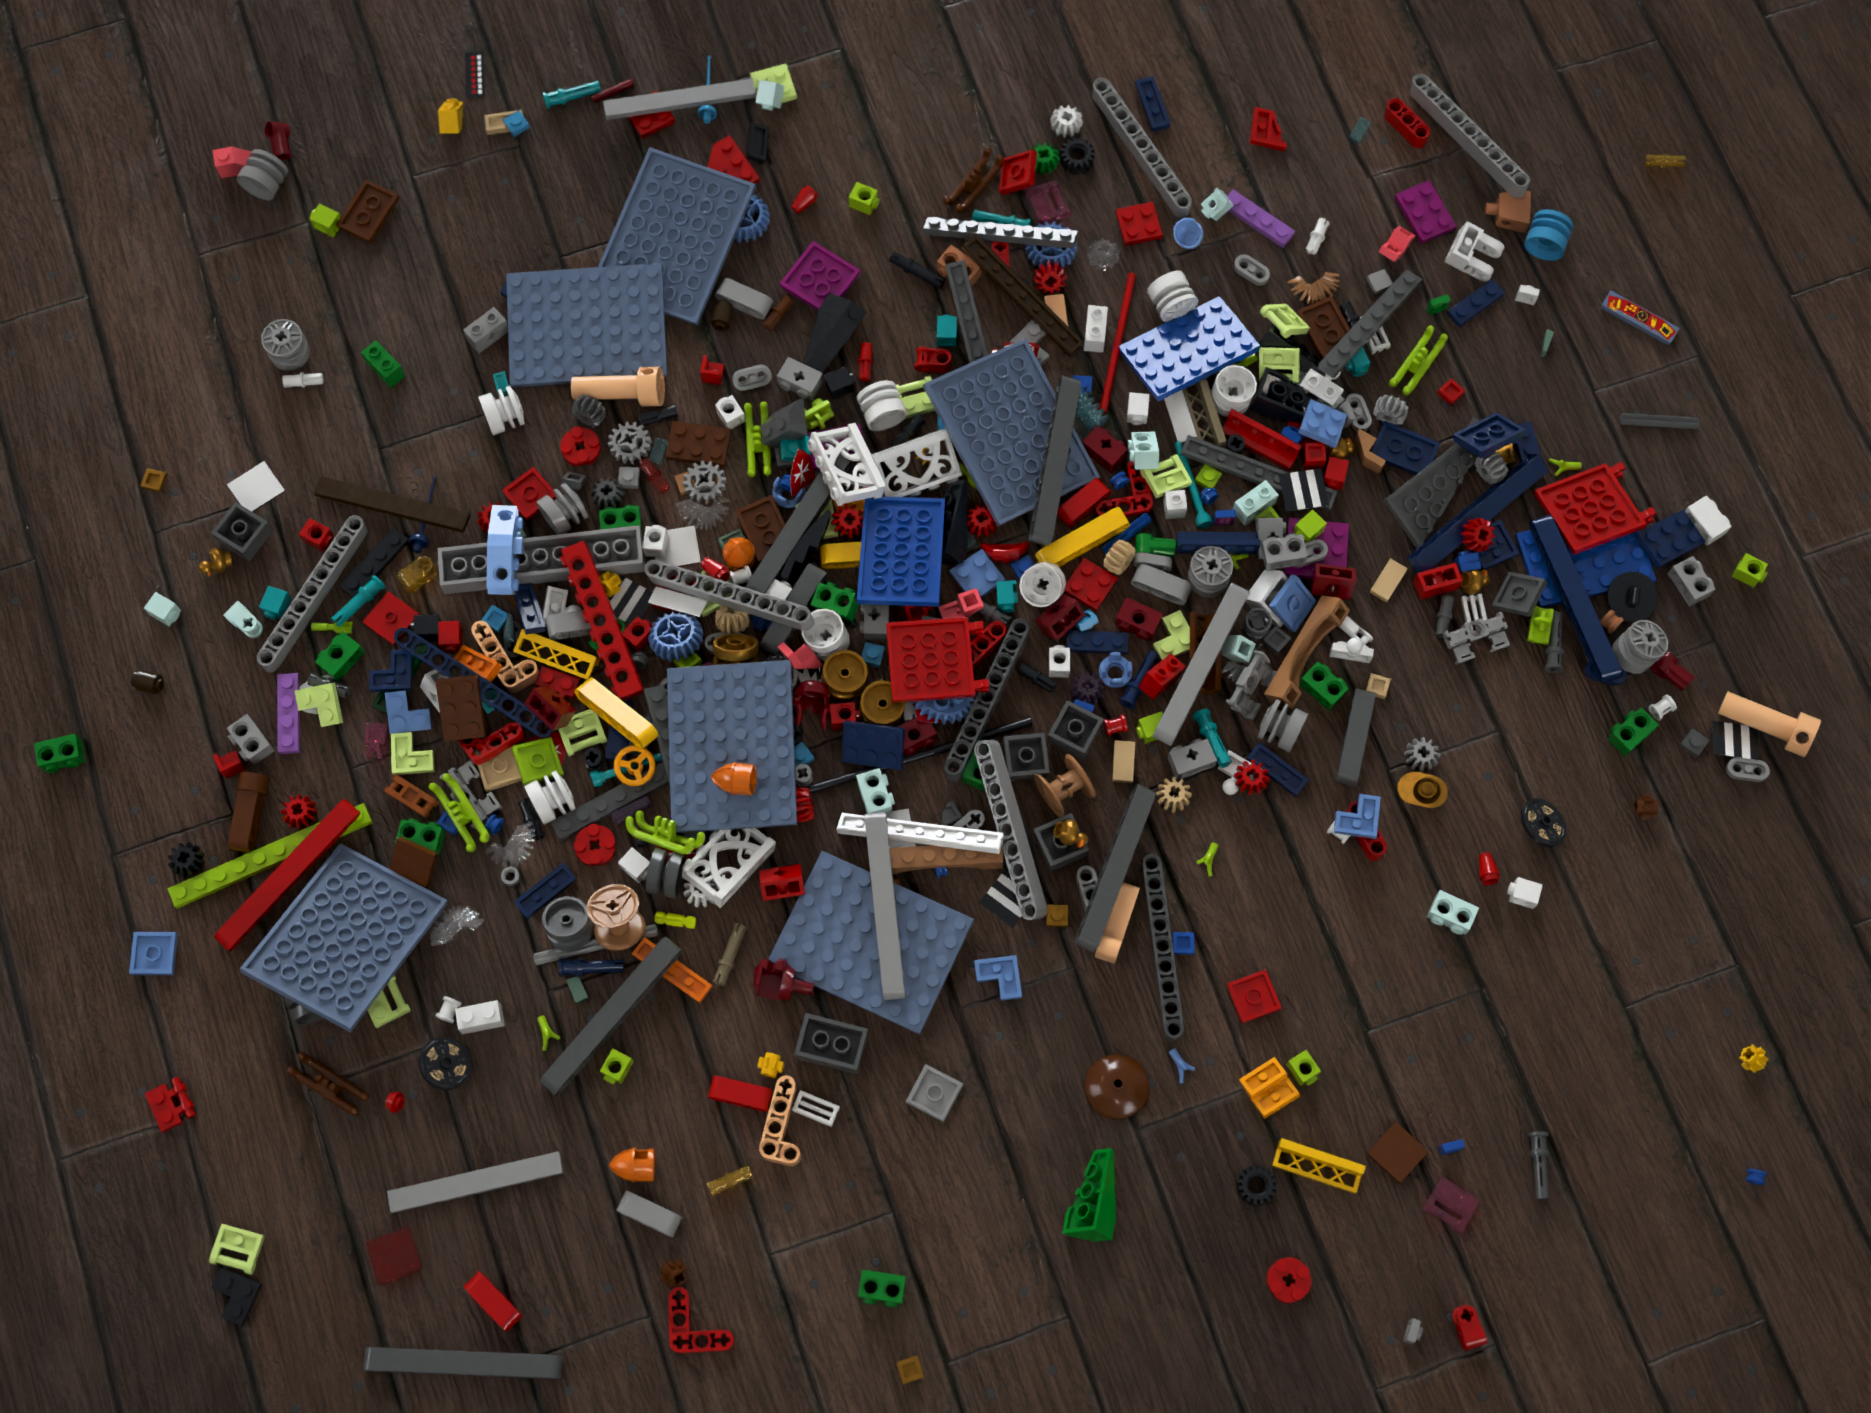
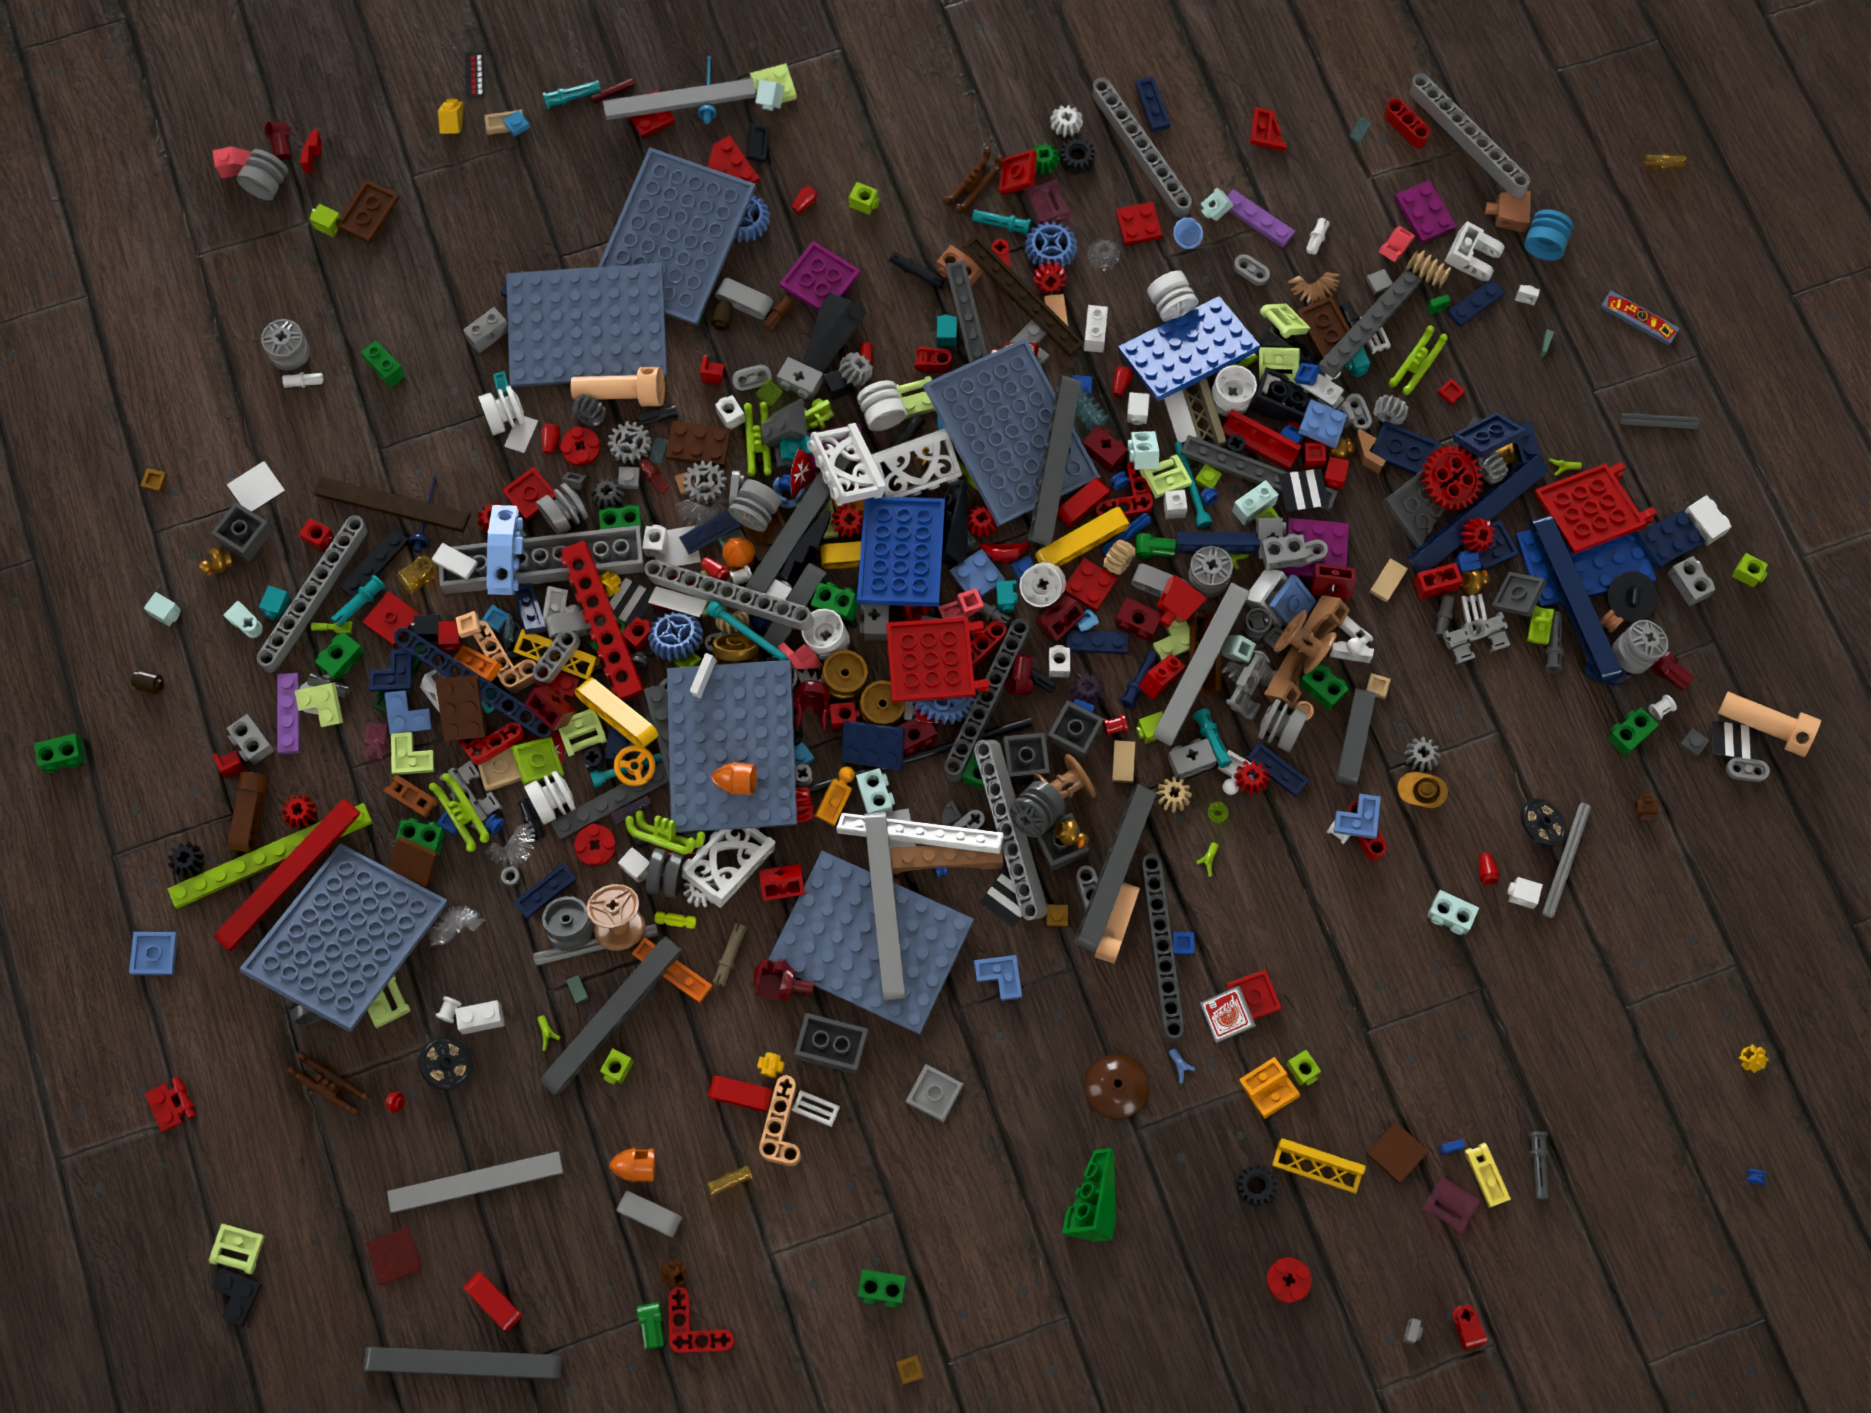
(311, 148): none -> red slope
(454, 561): none -> white tile
(468, 624): none -> light nougat plate
(521, 435): none -> white sticker
(547, 659): none -> light grey beam
(550, 435): none -> red cone
(578, 966): dark blue pin -> none
(650, 1319): none -> green piece
(702, 675): none -> white tile
(708, 532): none -> dark blue plate
(717, 610): none -> teal piece
(737, 481): none -> light grey plate
(755, 505): none -> light grey wheel
(769, 393): none -> clear neon green plate
(836, 797): none -> light orange plate
(855, 369): none -> light grey gear
(873, 654): dark azure plate -> none
(1000, 232): dark grey plate -> none
(1020, 681): none -> dark red piece
(1036, 809): none -> dark grey wheel
(1117, 342): red piece -> none
(1117, 660): medium blue piece -> none
(1121, 380): none -> red cone
(1156, 561): light grey beam -> none
(1178, 601): none -> red torso
(1217, 806): none -> clear neon green plate
(1224, 517): blue tile -> none
(1227, 1014): none -> tile
(1305, 642): none -> medium nougat piece
(1305, 707): none -> light nougat plate
(1307, 374): none -> blue tile
(1310, 526): lime brick -> none
(1428, 268): none -> tan piece
(1462, 493): none -> red gear
(1487, 1175): none -> light yellow plate
(1566, 860): none -> light grey axle

